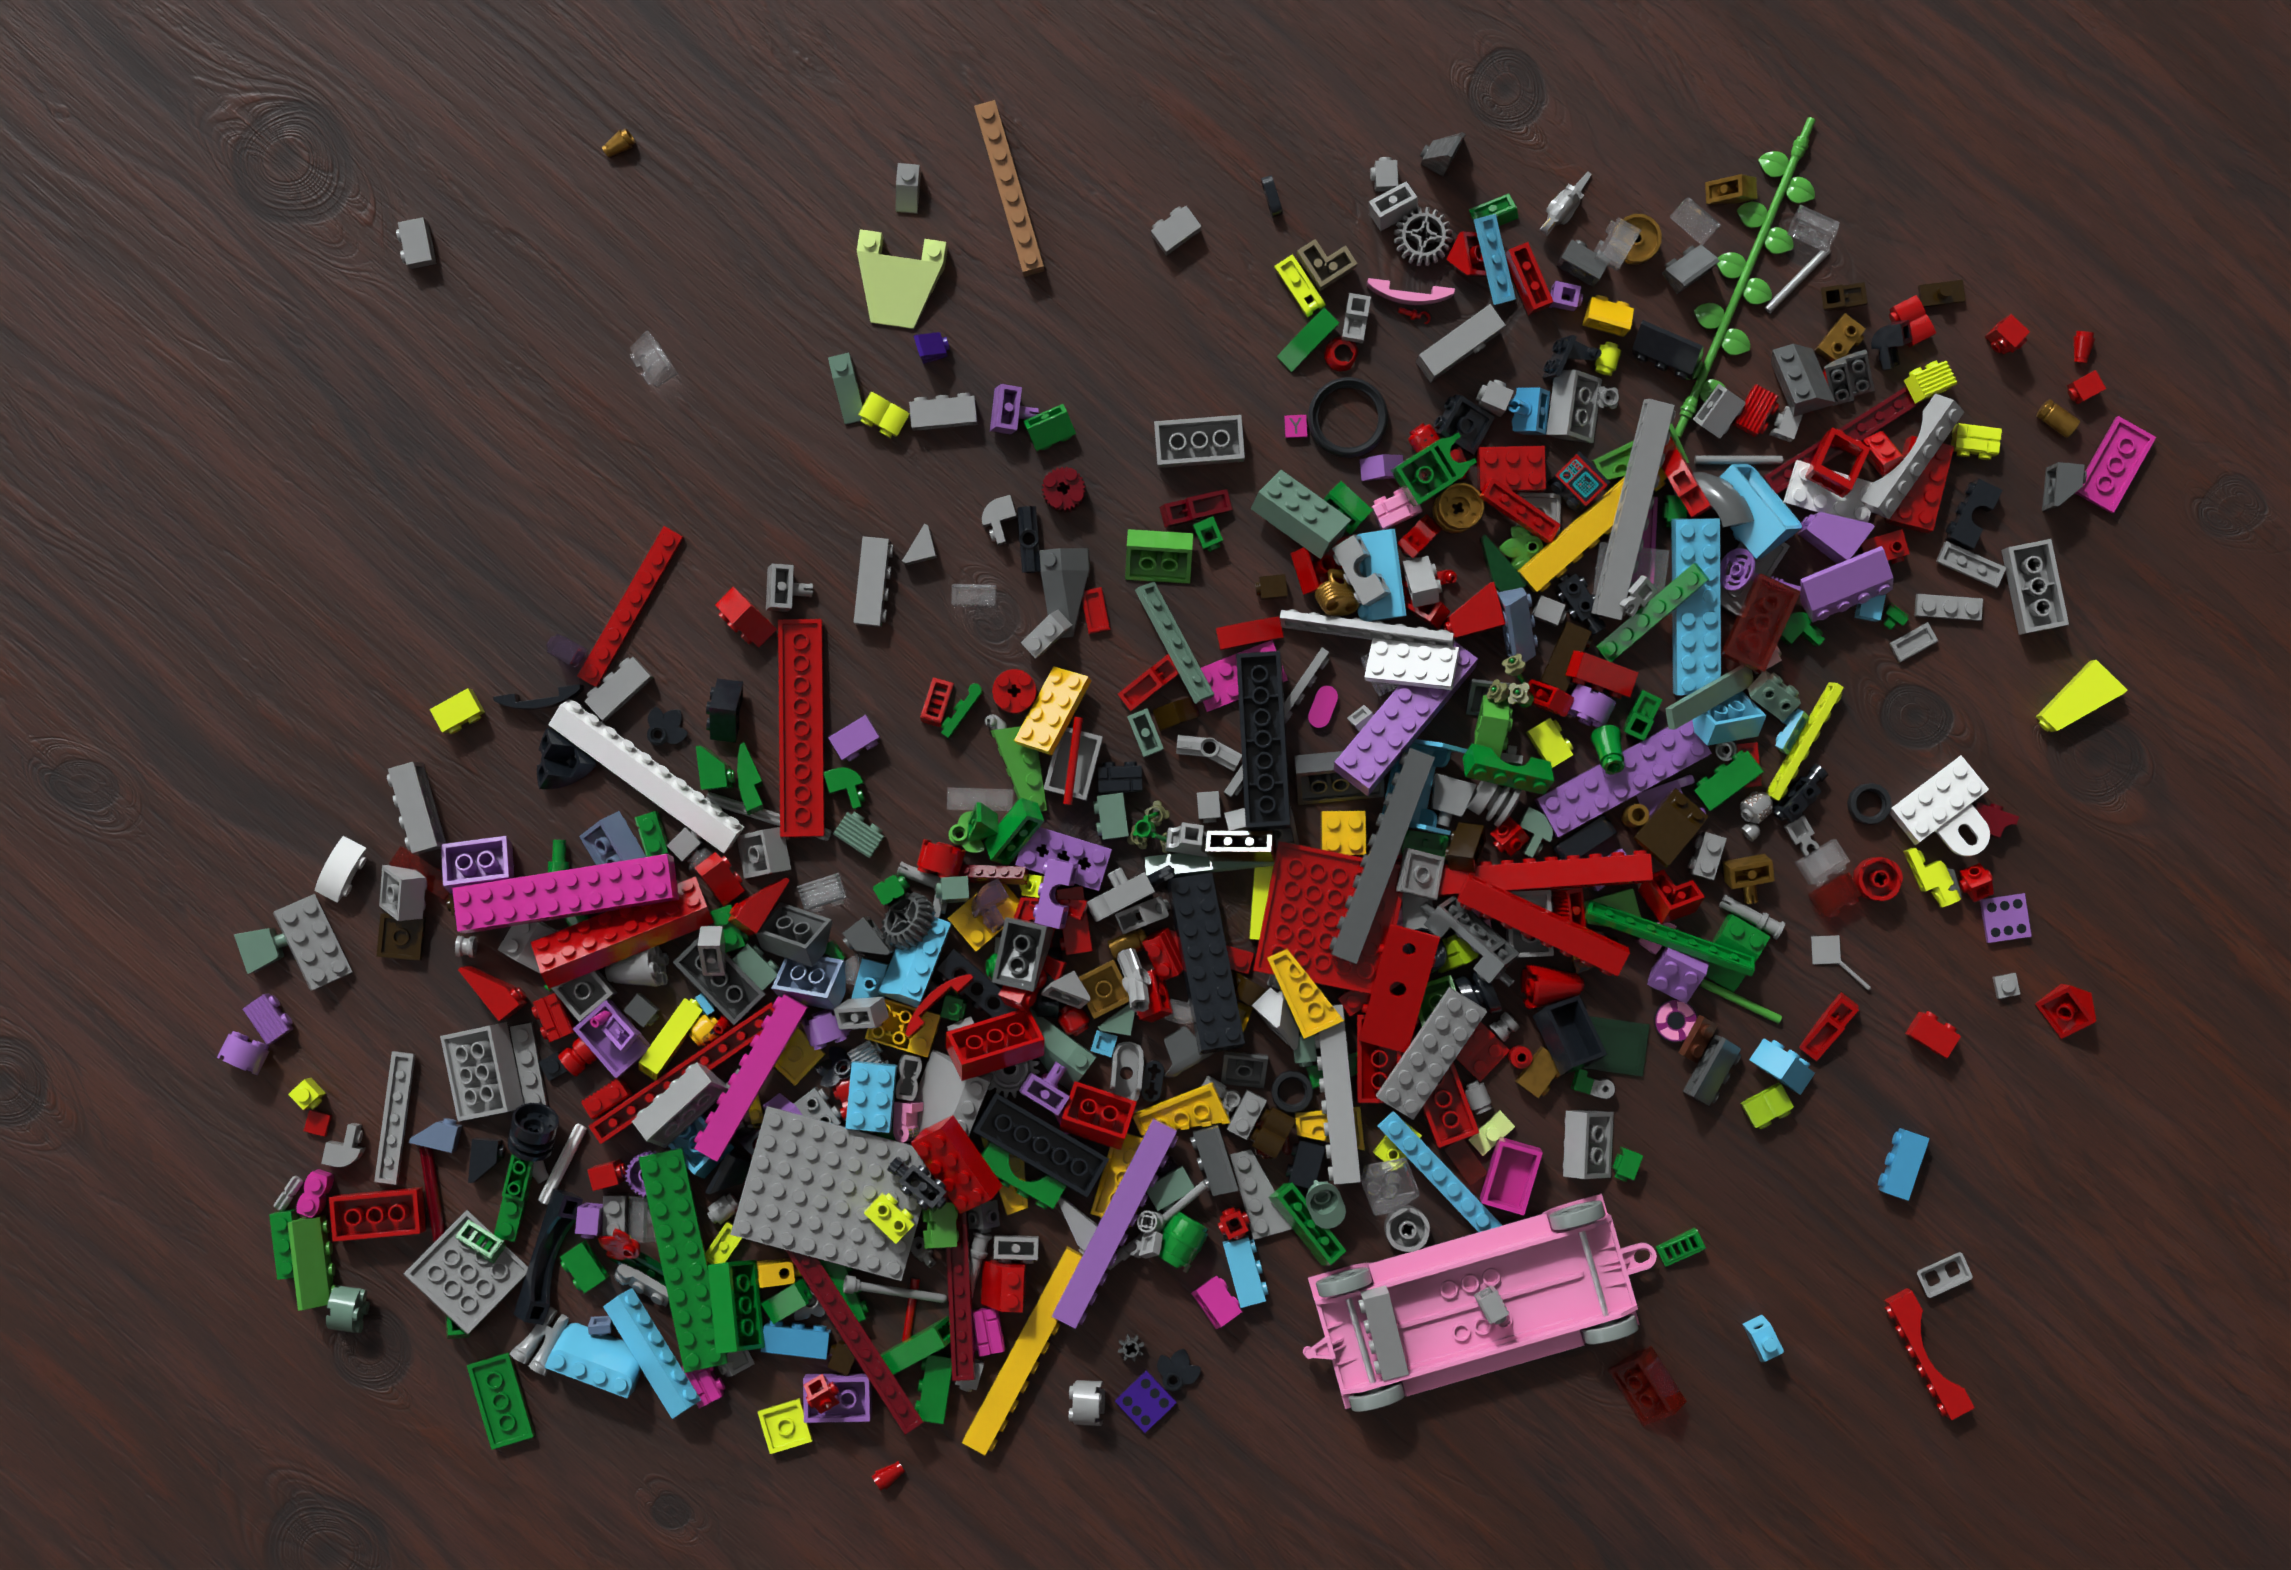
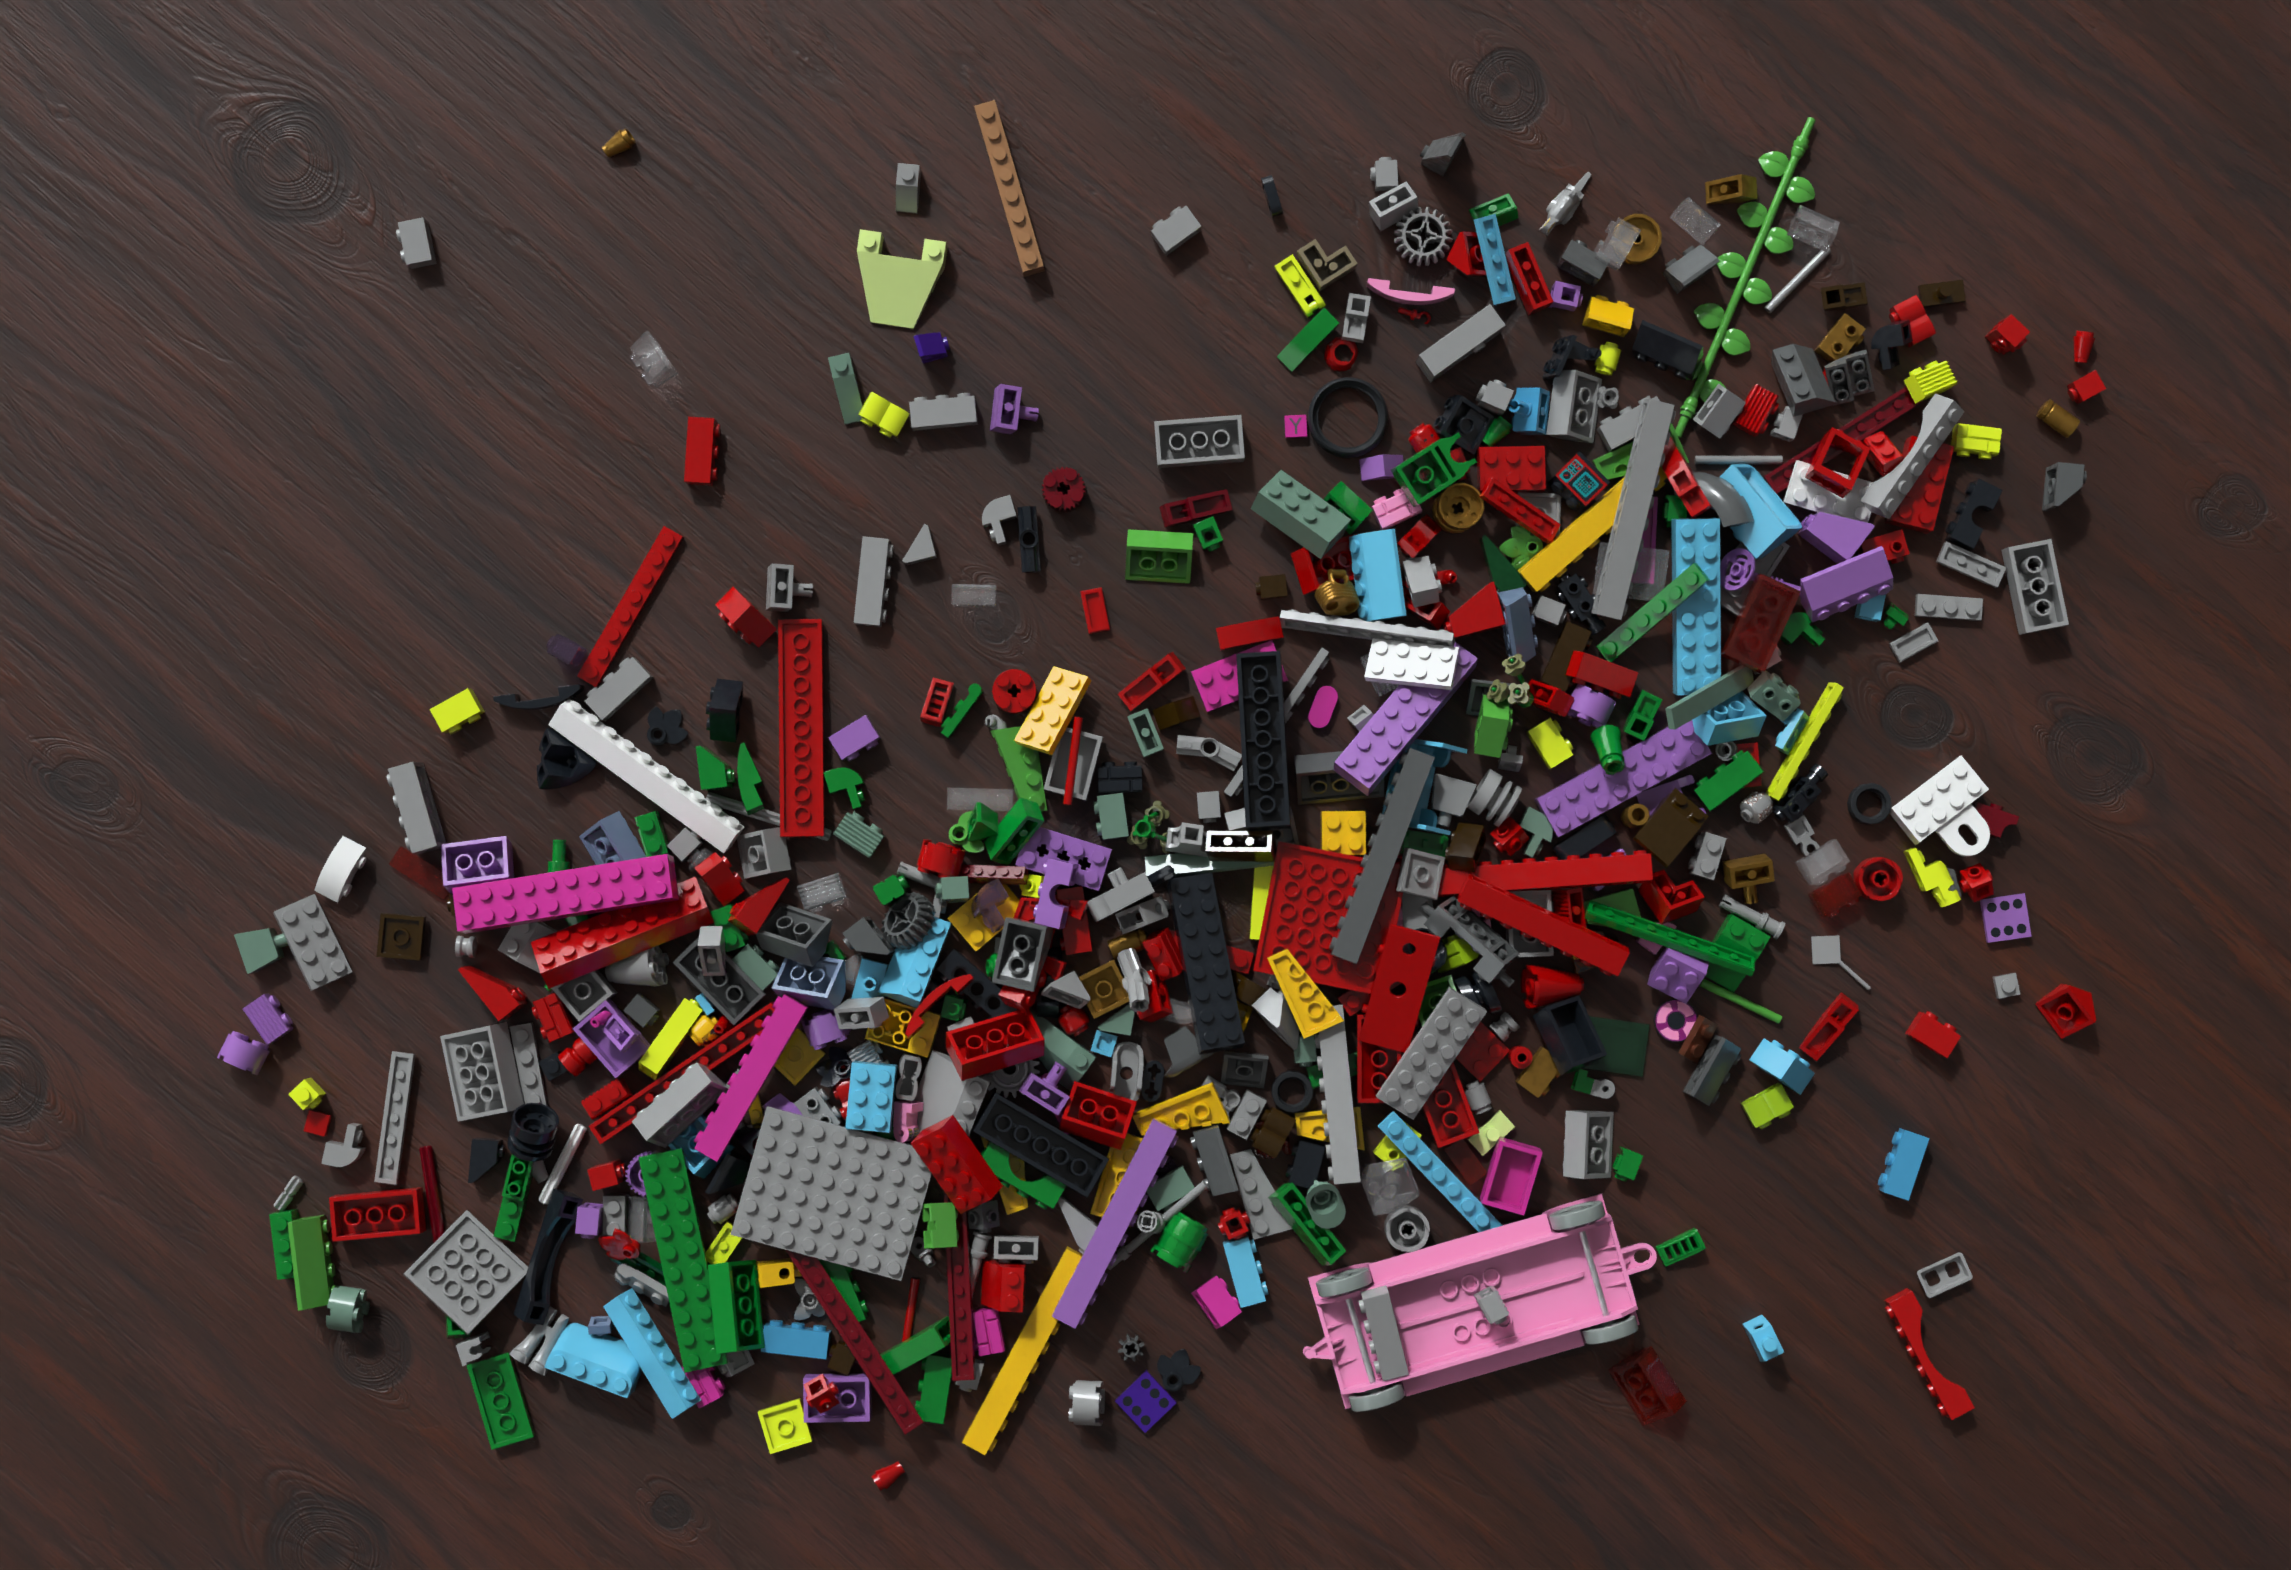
(315, 1189): dark pink brick -> none
(402, 893): light grey slope -> none
(441, 1136): sand blue slope -> none
(470, 1349): none -> light grey hinge
(484, 1252): green slope -> none
(584, 1267): green brick -> none
(701, 451): none -> red brick
(787, 1301): green hinge -> none
(852, 1285): light grey piece -> none
(890, 1217): neon yellow brick -> none
(925, 1188): black brick -> none
(1046, 633): light grey brick -> none
(1049, 427): green brick -> none
(1064, 580): dark grey wedge -> none
(1149, 1246): light grey plate -> none
(1174, 642): sand green tile -> none
(1350, 555): light grey arch -> none
(1484, 765): green arch -> none
(1497, 431): none -> green cone
(1622, 428): none -> light grey brick
(1640, 595): light grey plate -> none
(1751, 831): light grey hinge -> none
(2083, 694): neon yellow slope -> none
(2115, 464): dark pink plate -> none

